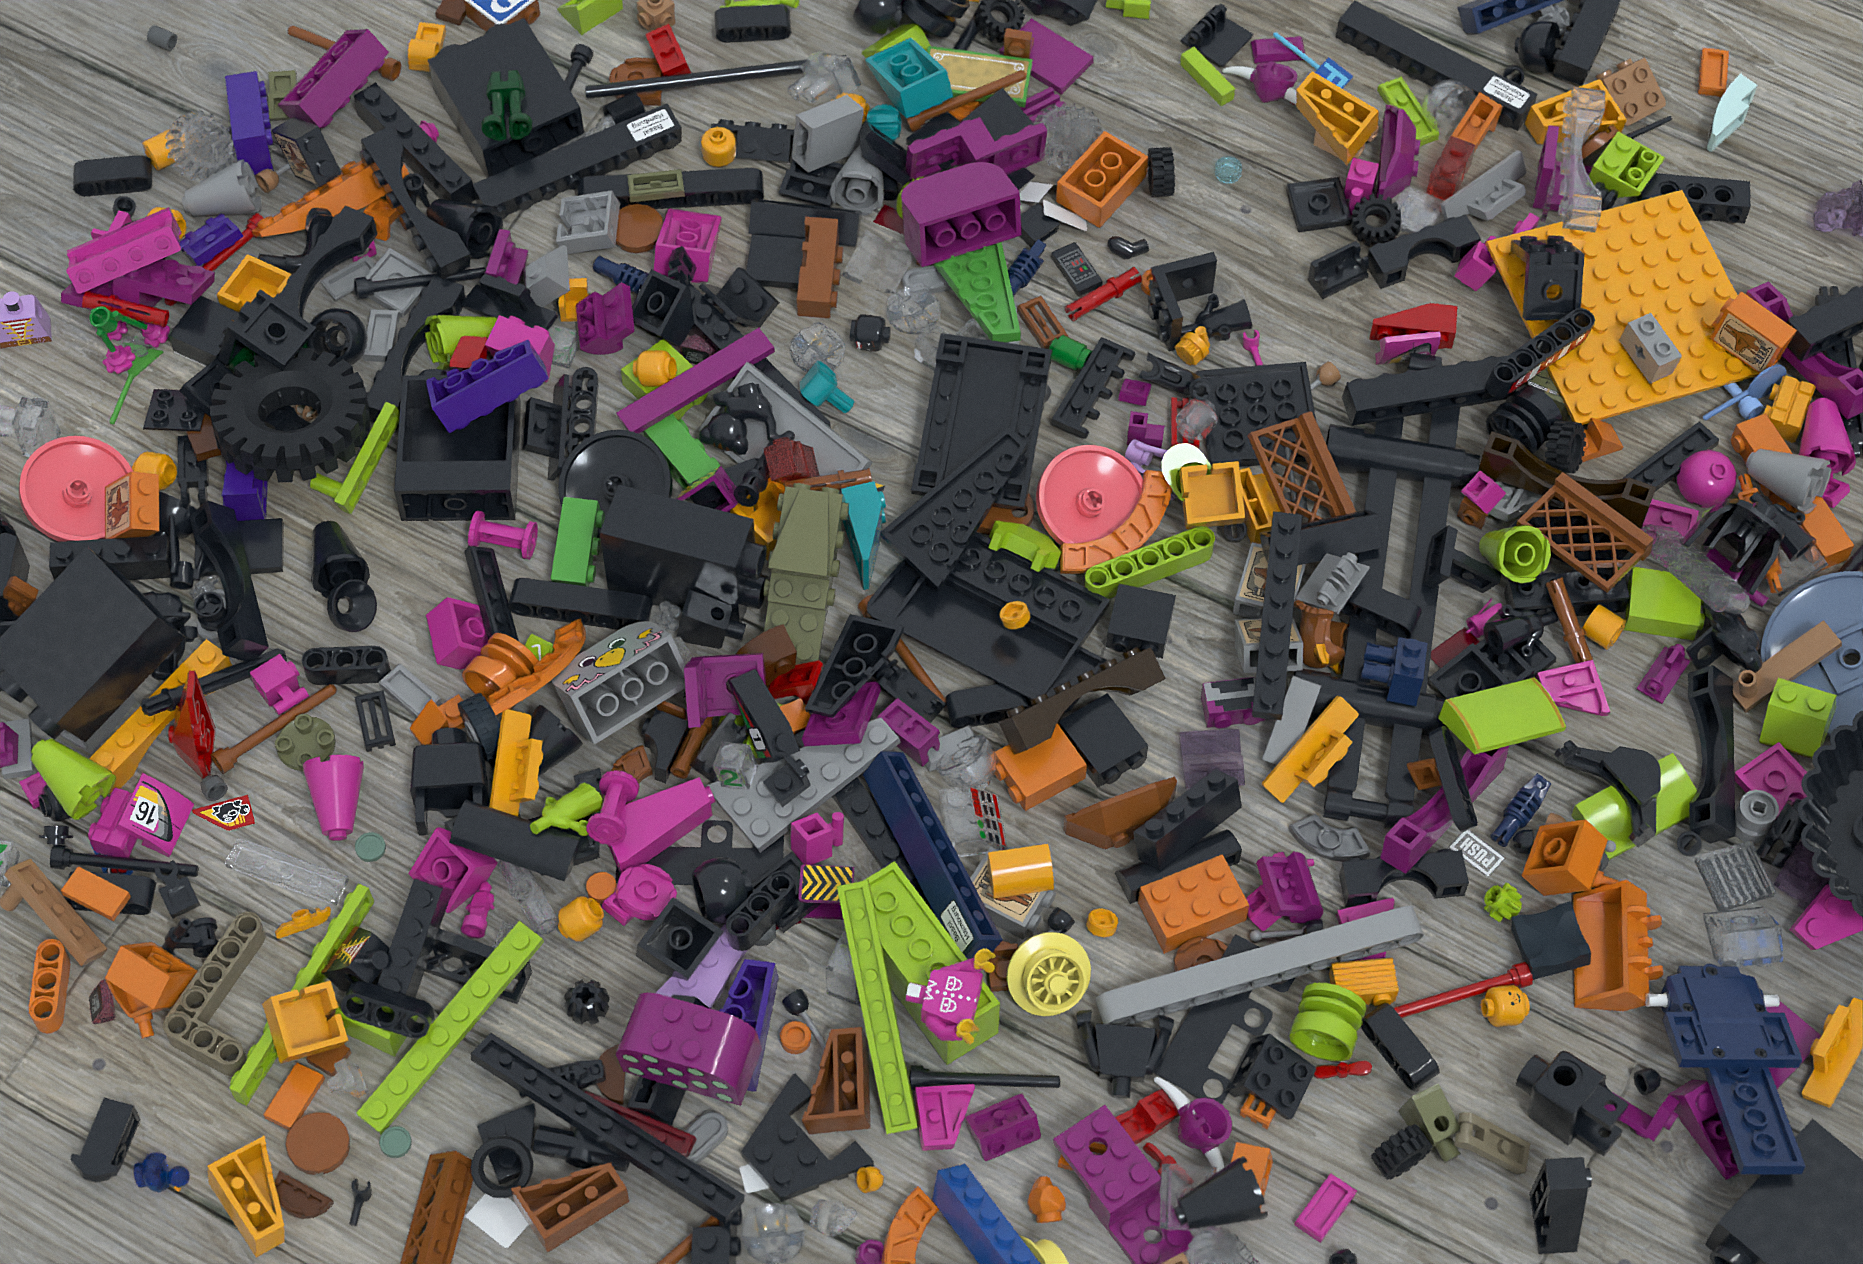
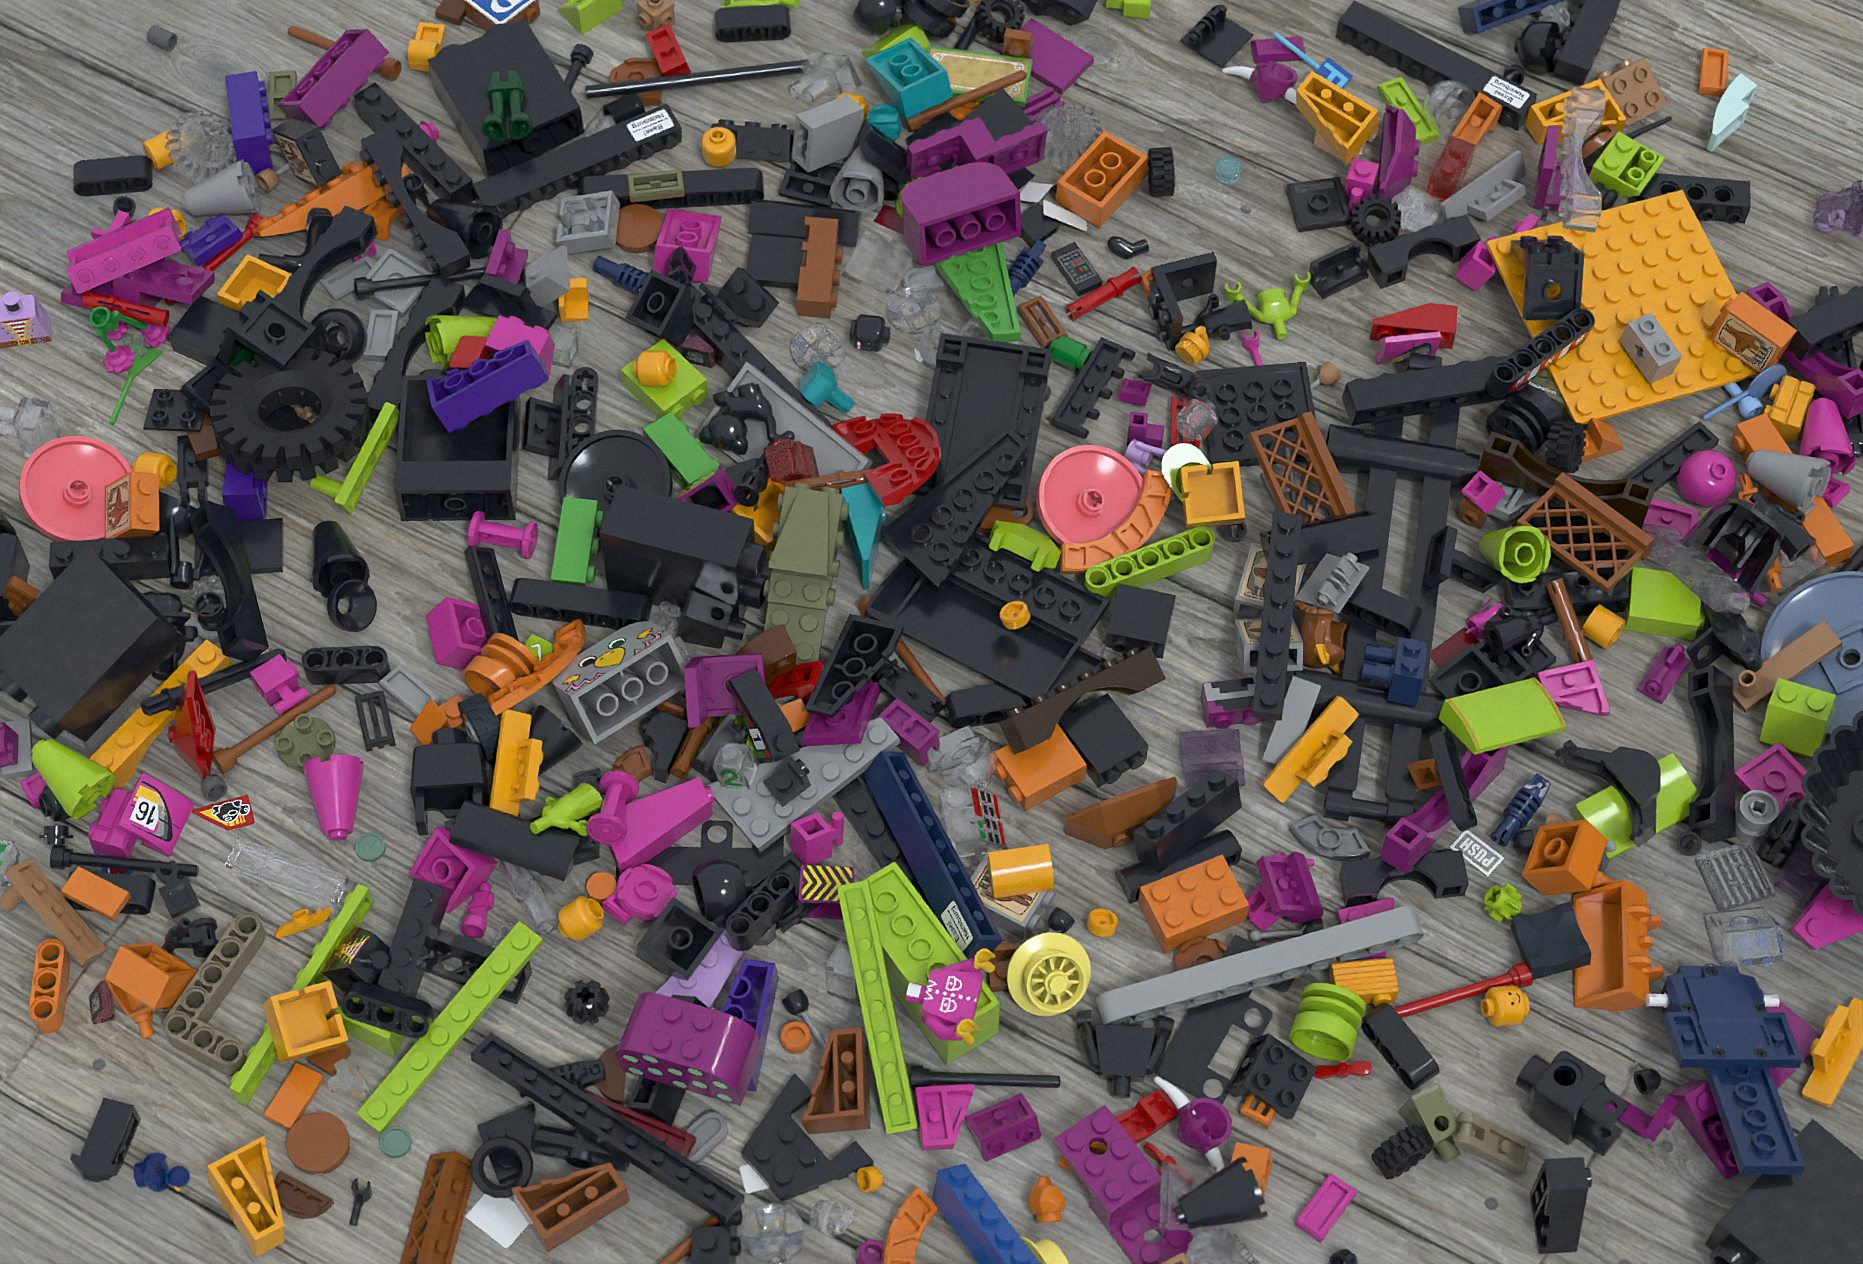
(605, 320): magenta brick -> none
(695, 382): magenta tile -> none
(906, 446): none -> red plate
(1207, 76): lime piece -> none
(1258, 504): light orange piece -> none
(1273, 304): none -> lime piece

